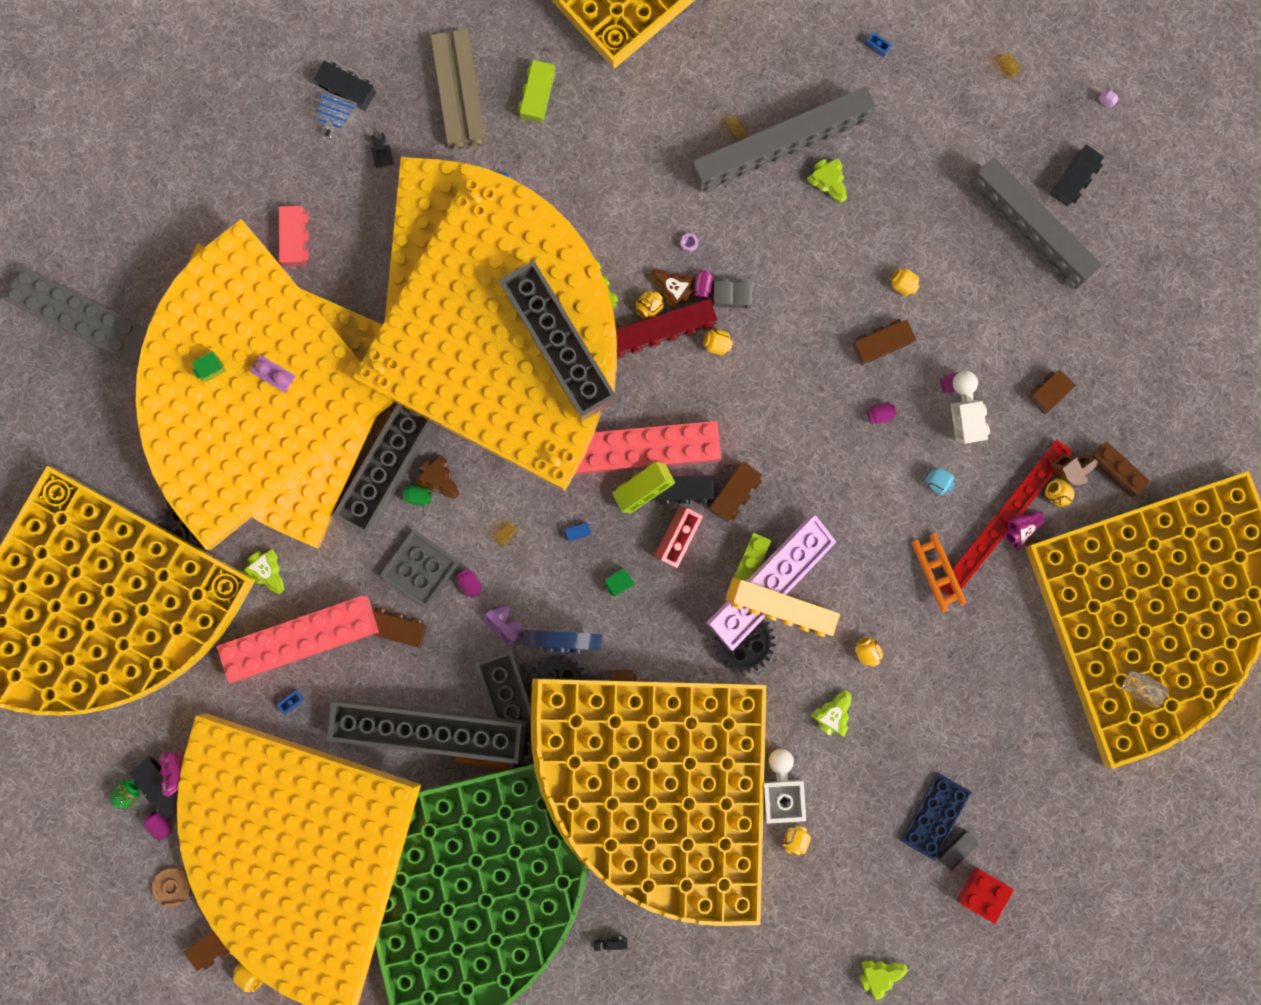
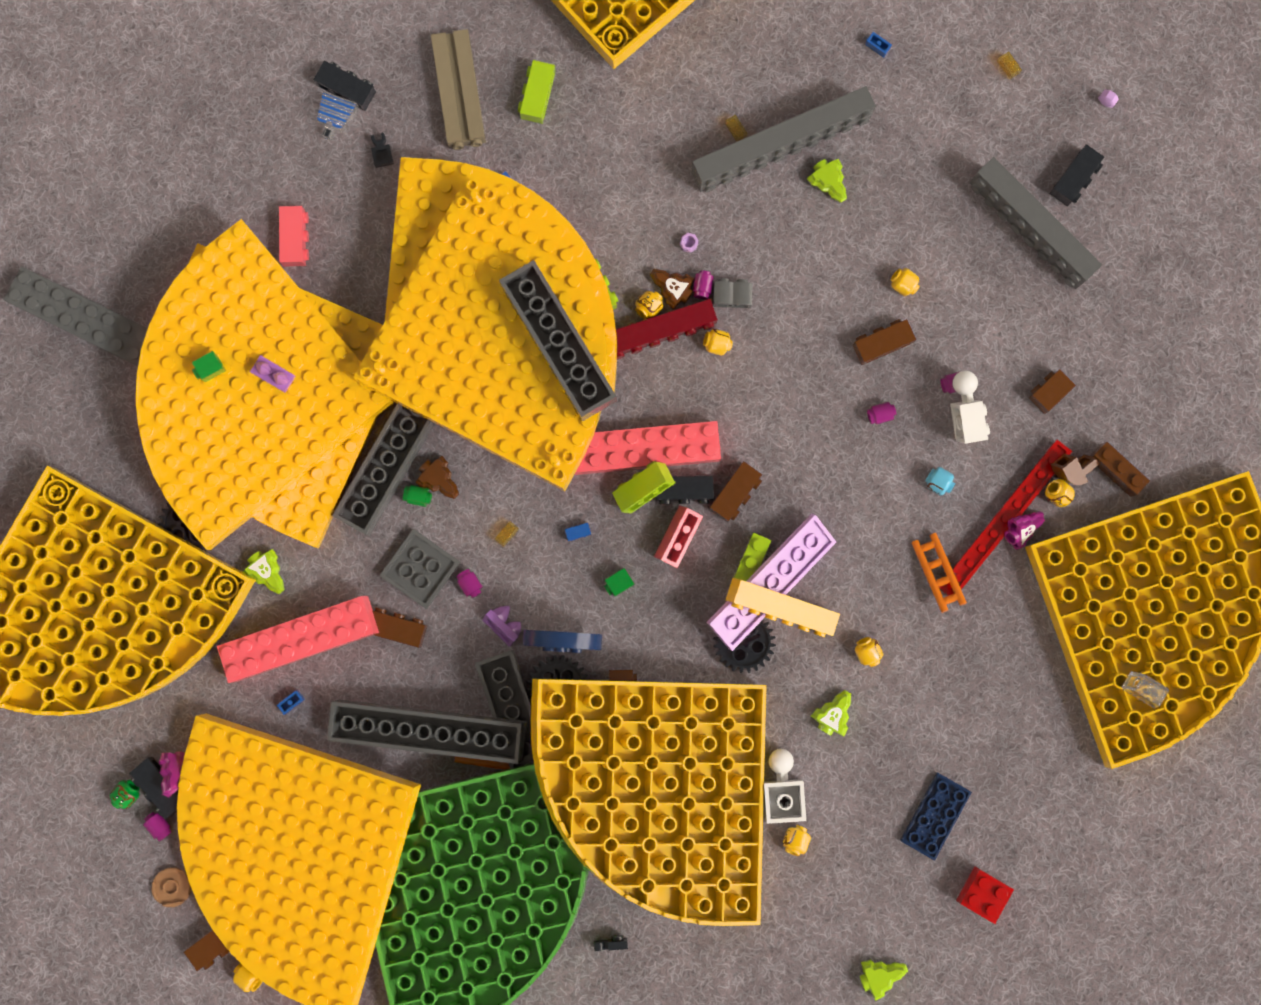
(958, 850): black slope -> none

